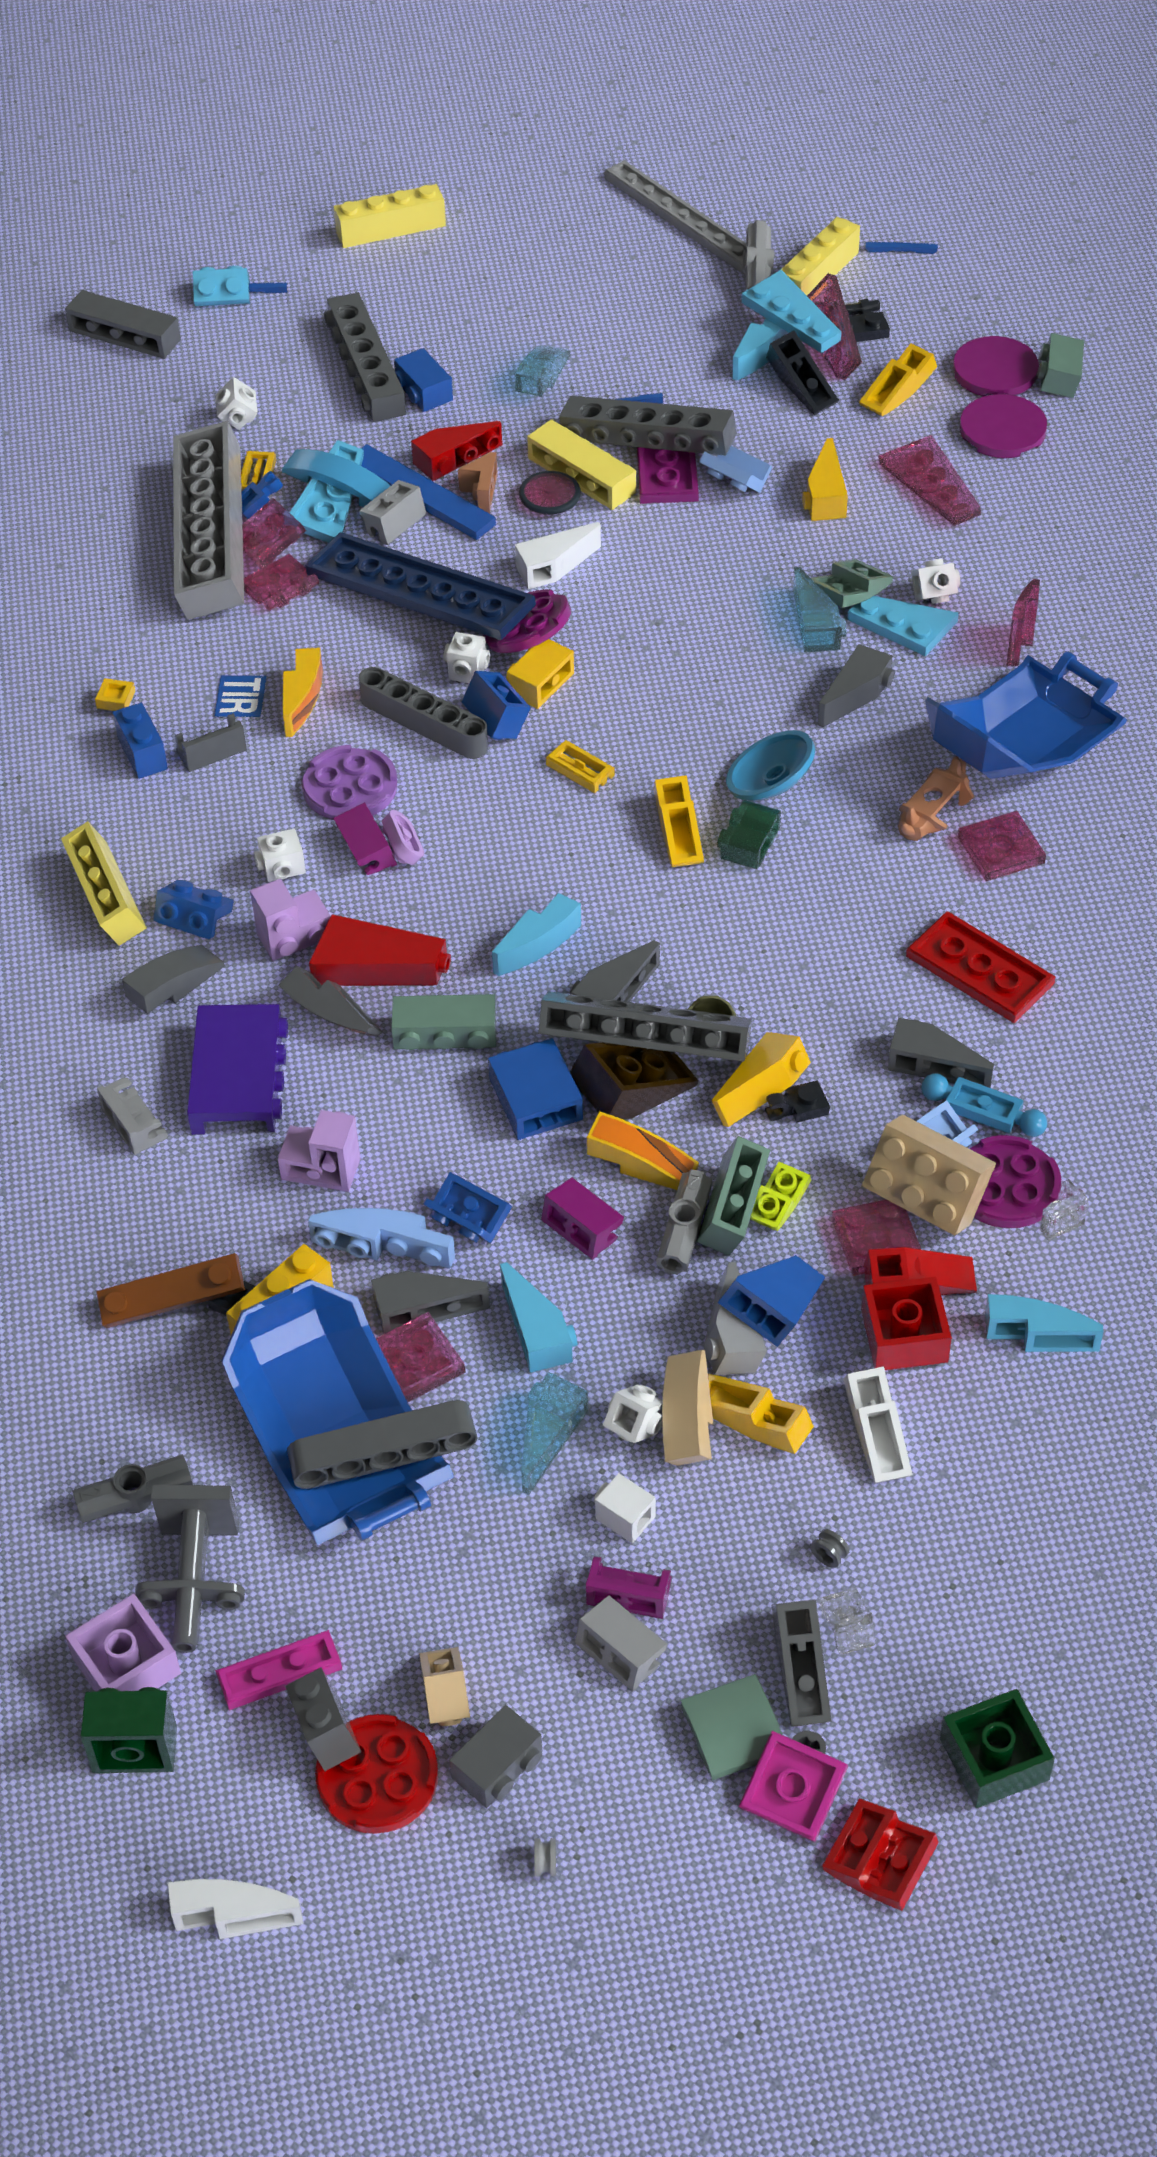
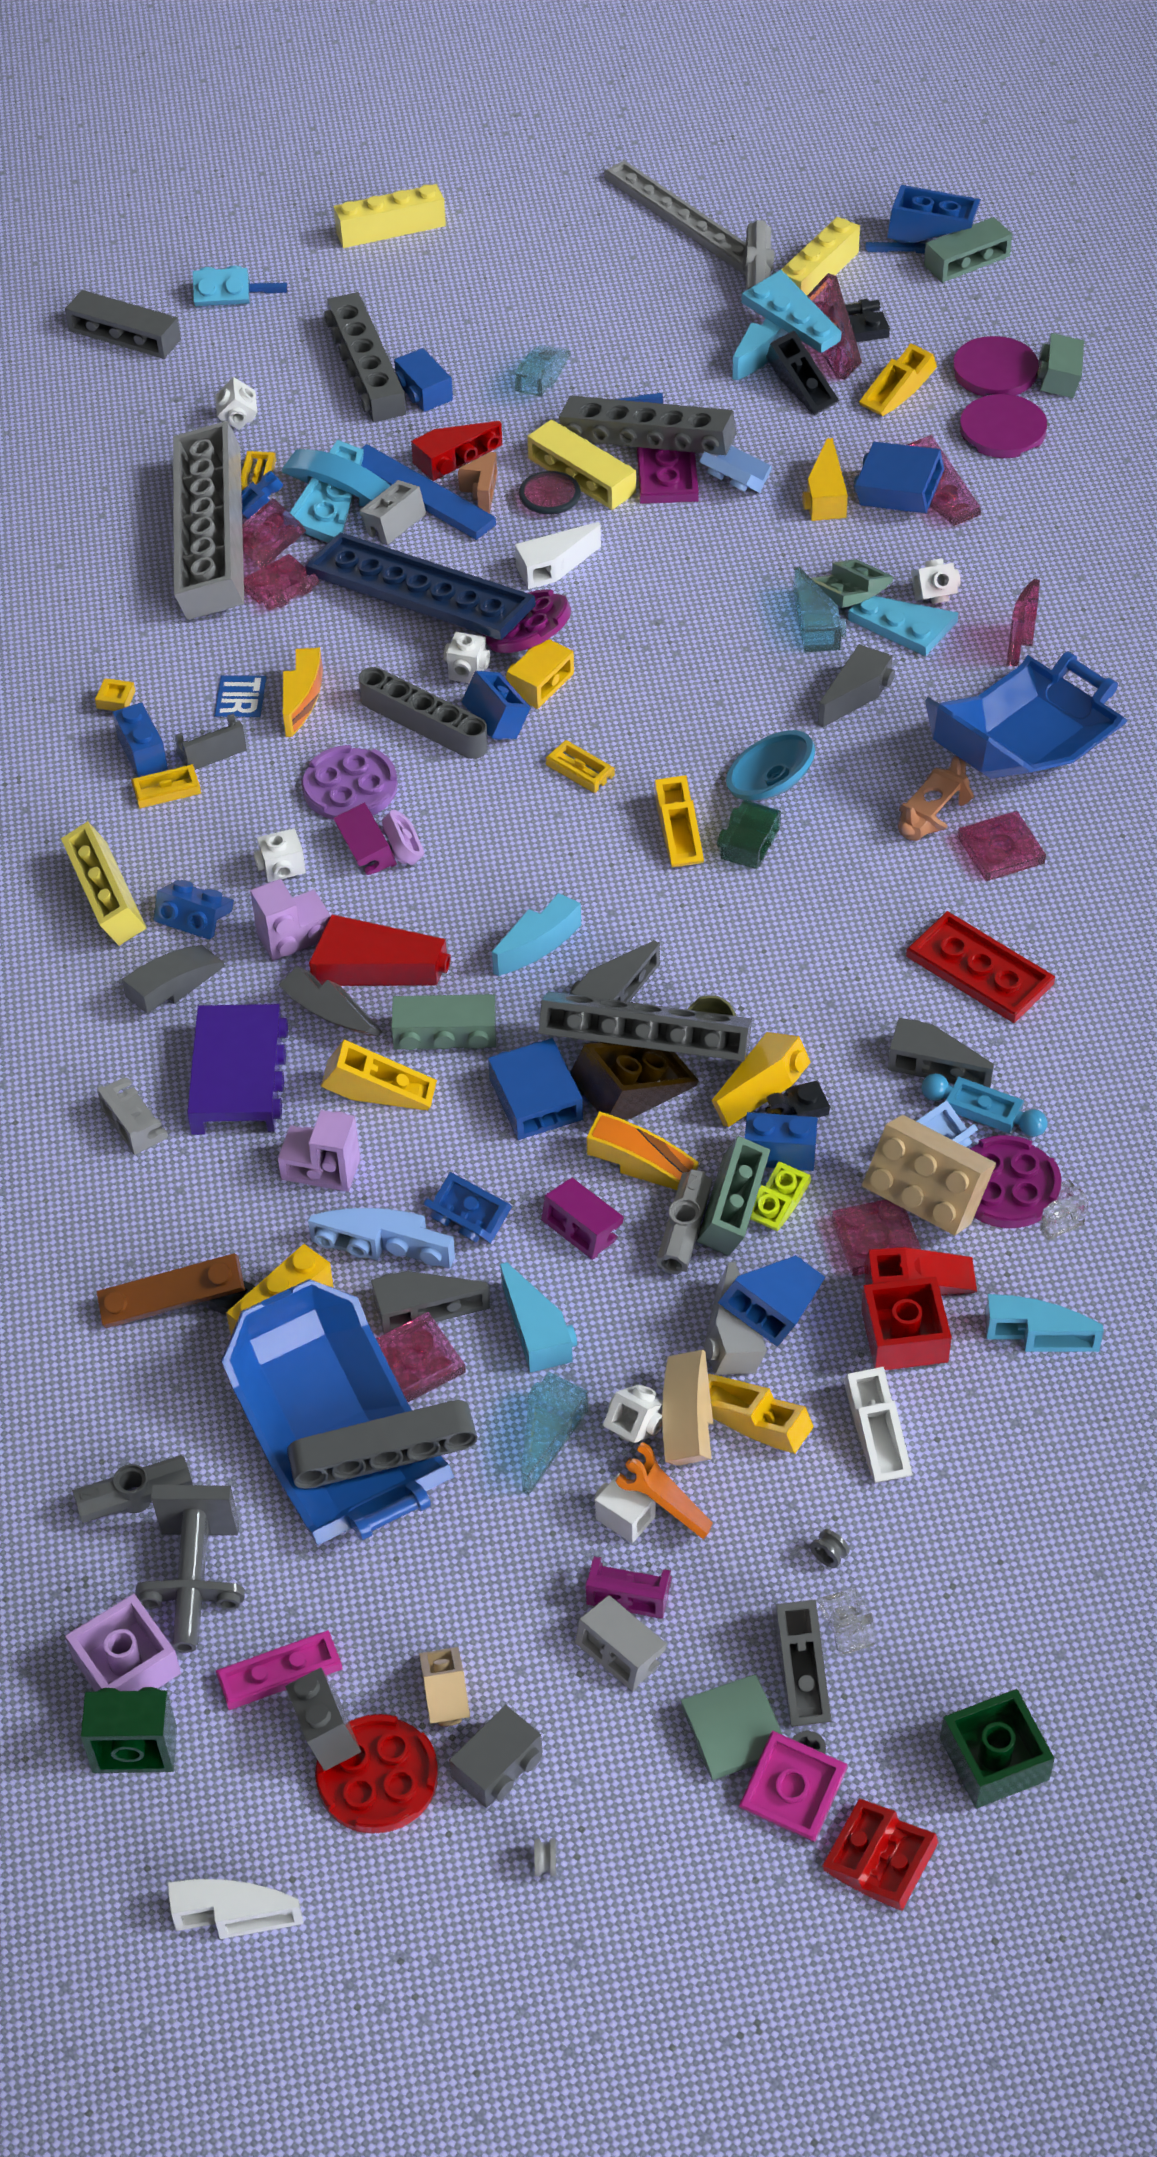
(169, 786): none -> yellow tile
(376, 1079): none -> yellow slope
(660, 1488): none -> orange flag
(787, 1136): none -> blue brick
(899, 477): none -> blue brick
(928, 214): none -> blue slope
(968, 249): none -> sand green brick

